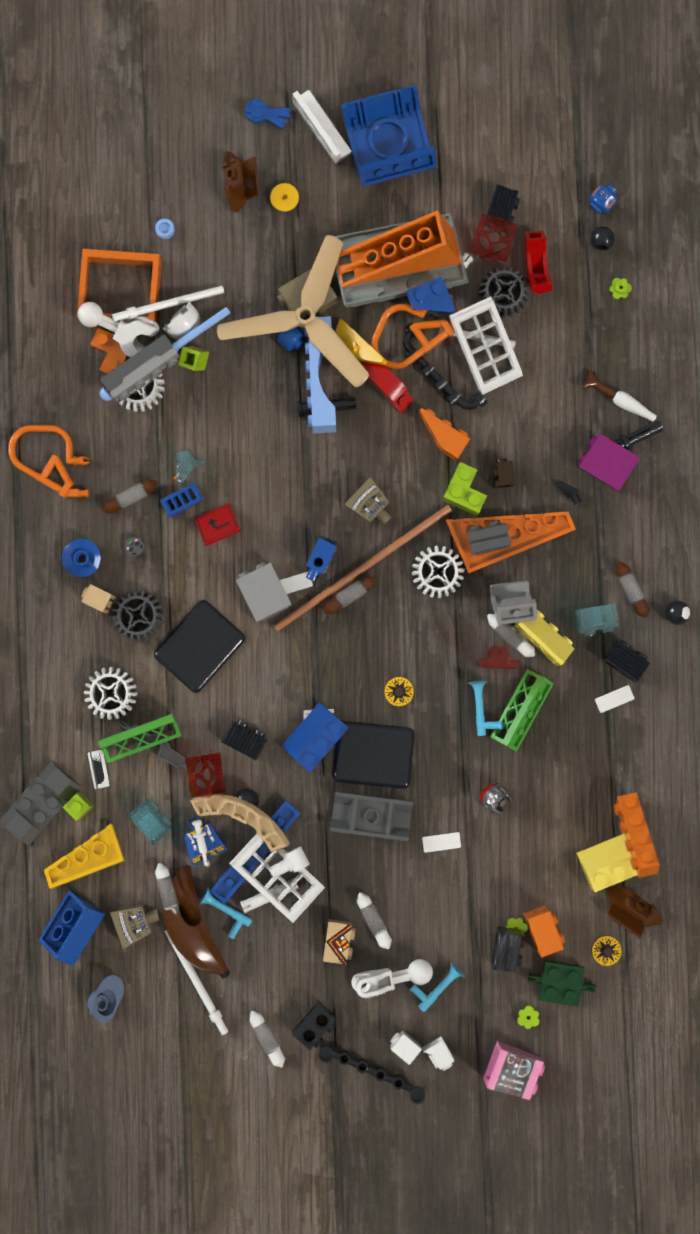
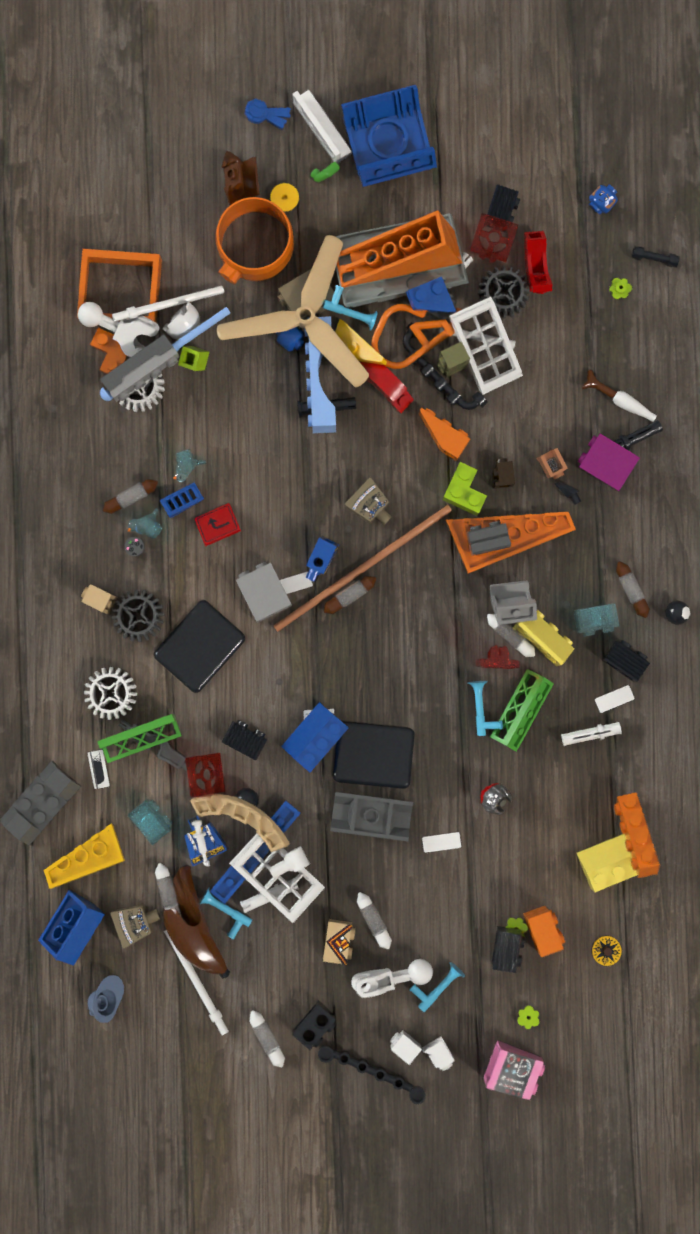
(65, 491): orange piece -> none
(71, 557): blue dish -> none
(78, 806): lime brick -> none
(146, 525): none -> clear light blue animal
(165, 229): light blue tile -> none
(233, 272): none -> orange cylinder
(326, 173): none -> bright green arm
(333, 305): none -> medium azure piece
(399, 691): piece -> none
(431, 564): white gear -> none
(453, 359): none -> olive brick
(552, 464): none -> nougat window
(561, 983): dark green plate -> none
(591, 733): none -> white pin
(602, 238): black piece -> none
(631, 910): reddish brown piece -> none
(671, 260): none -> black bar

